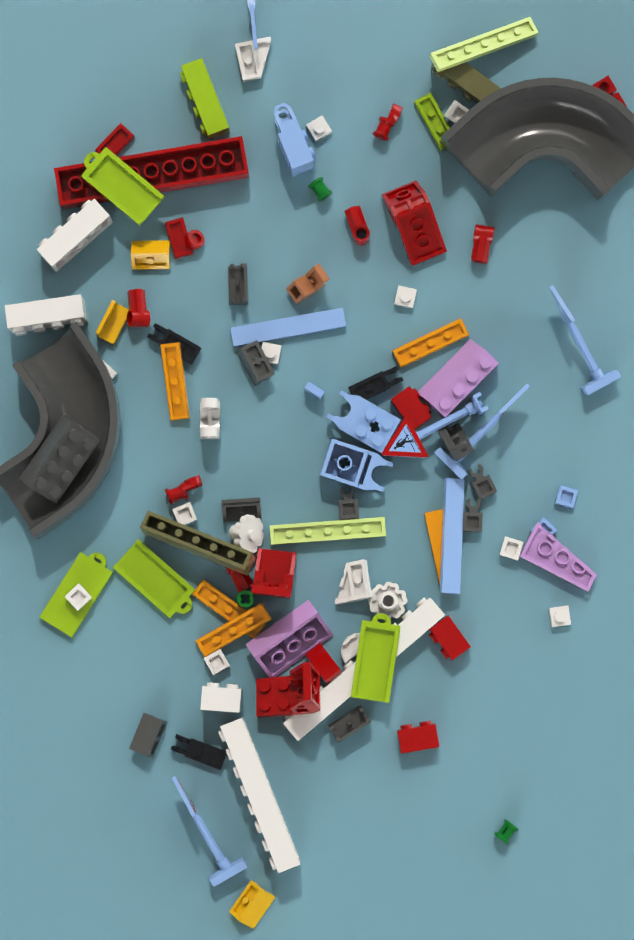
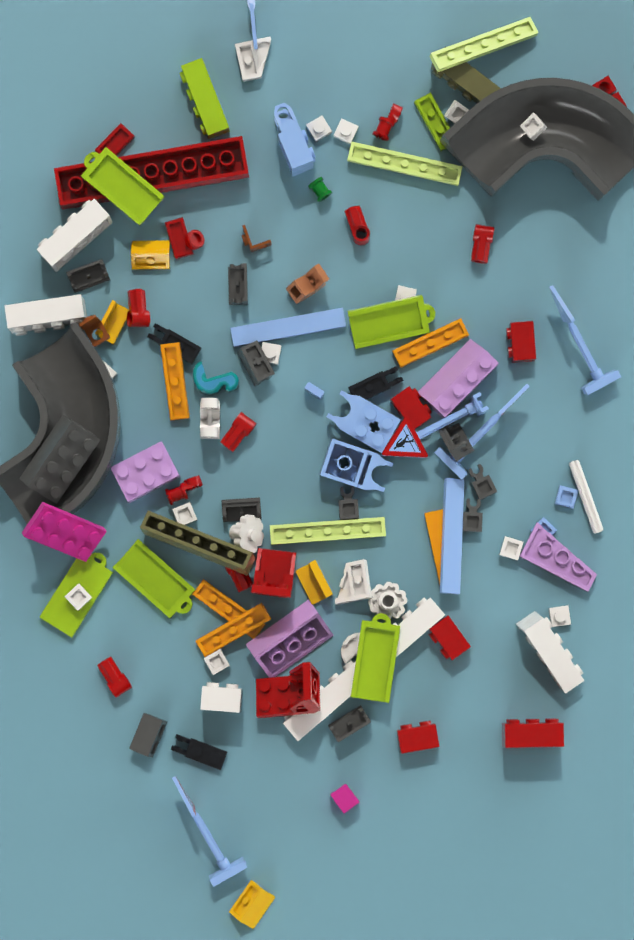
(64, 531): none -> dark pink plate
(88, 275): none -> dark grey hinge
(92, 323): none -> dark orange bracket
(116, 680): none -> red piece
(145, 472): none -> lavender brick
(215, 384): none -> animal
(240, 428): none -> red piece
(246, 240): none -> dark orange bracket
(251, 598): green bush -> none
(260, 795): white brick -> none
(314, 582): none -> yellow panel
(323, 663): red tile -> none
(344, 798): none -> dark pink panel
(346, 131): none -> white plate
(390, 321): none -> lime piece
(404, 163): none -> yellowish green plate
(415, 221): red bracket -> none
(506, 831): green bush -> none
(521, 342): none -> red brick
(532, 733): none -> red brick
(533, 126): none -> white plate
(551, 651): none -> white wedge
(586, 496): none -> white axle

